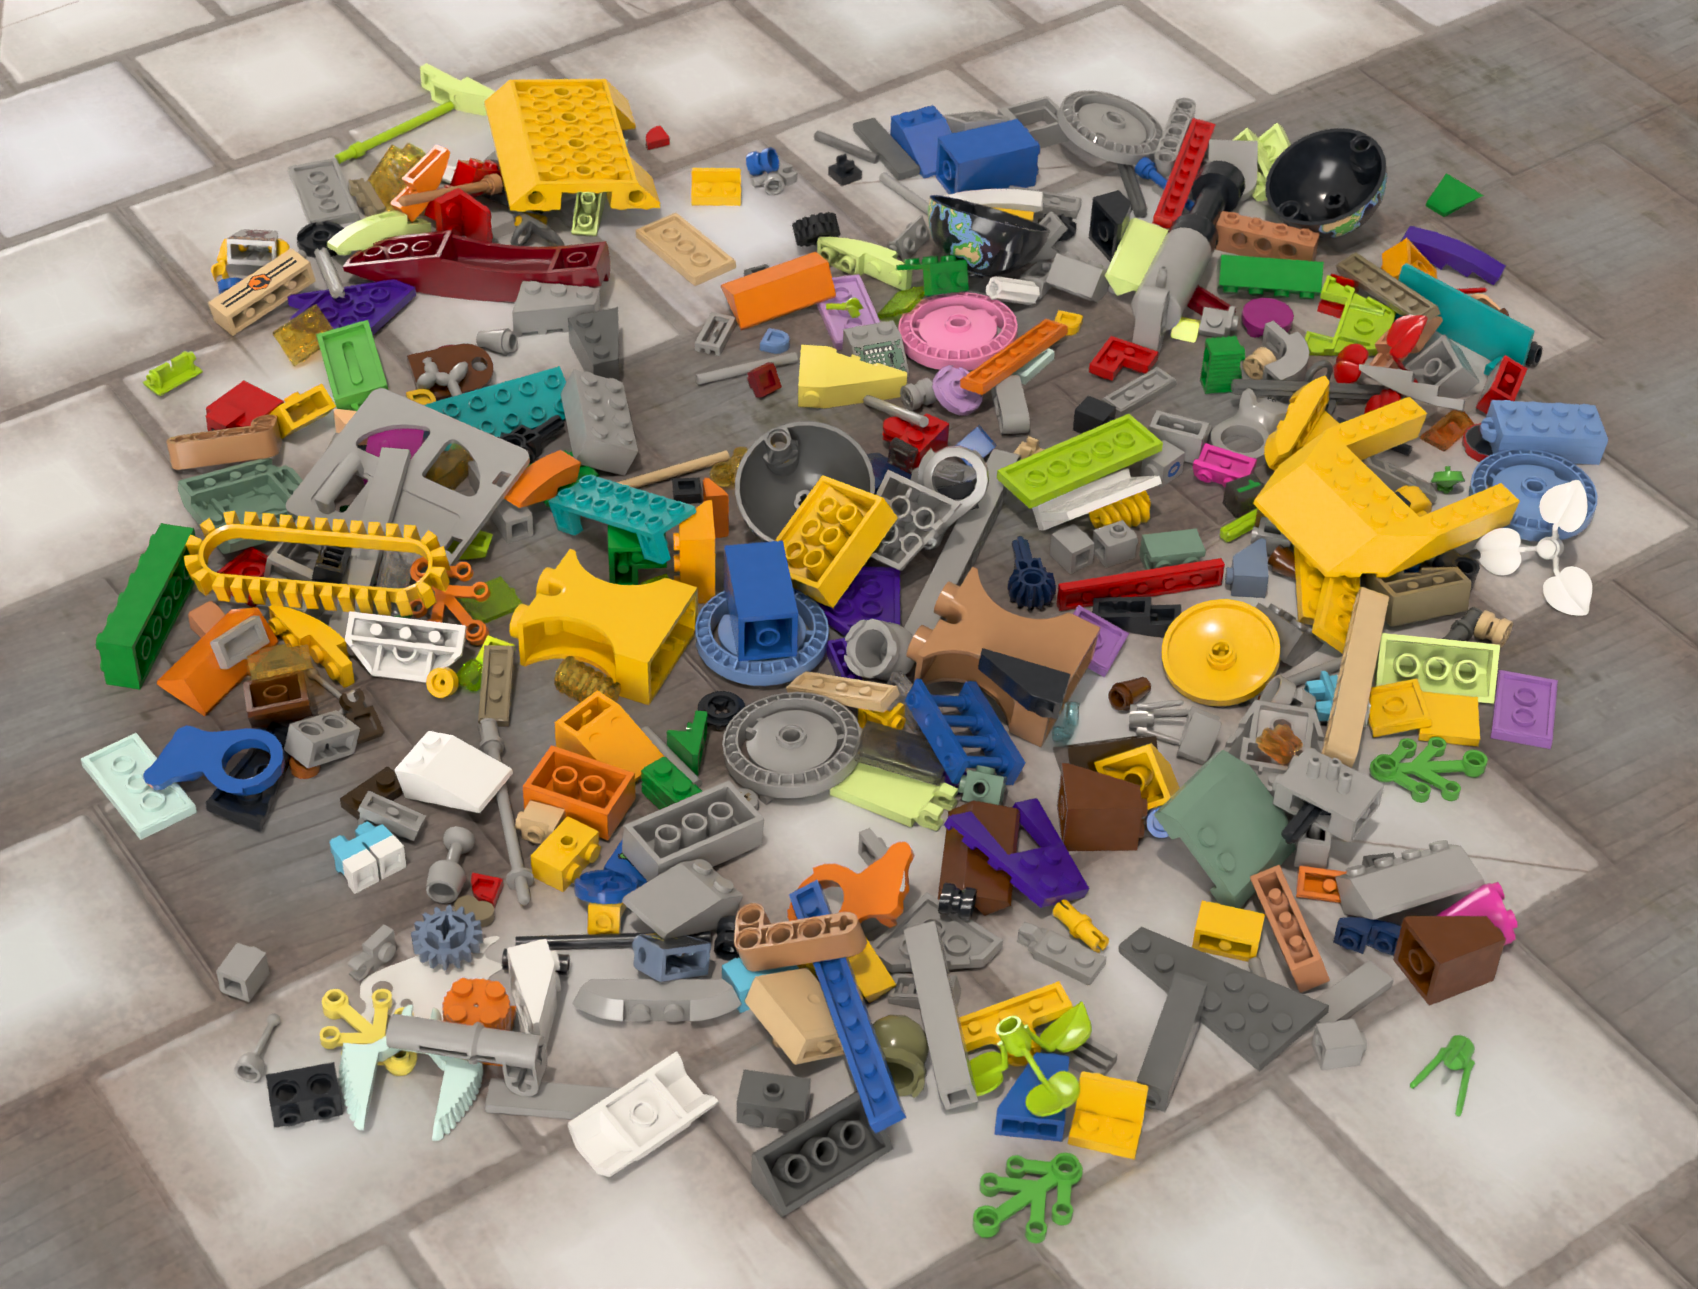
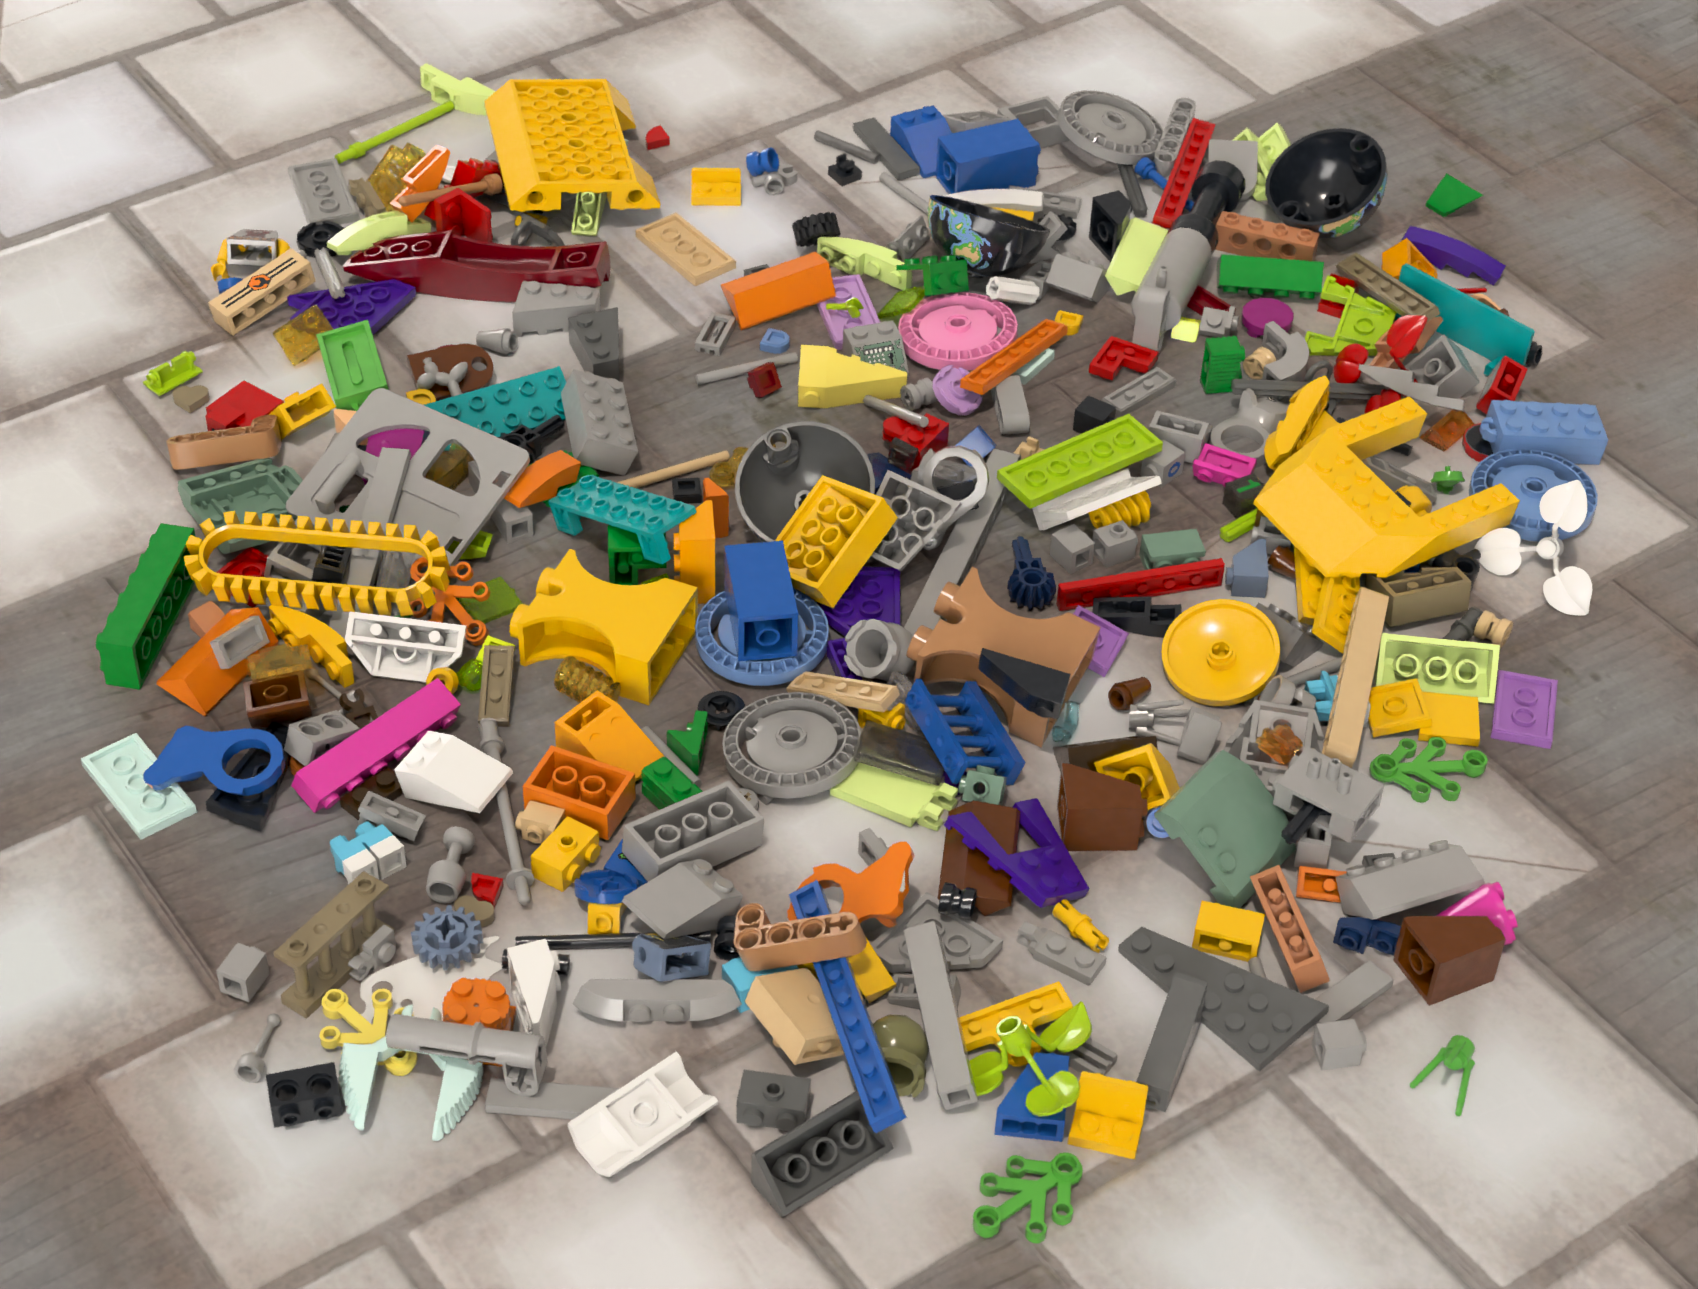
(190, 397): none -> dark tan tile
(319, 932): none -> dark tan fence
(375, 746): none -> dark pink brick

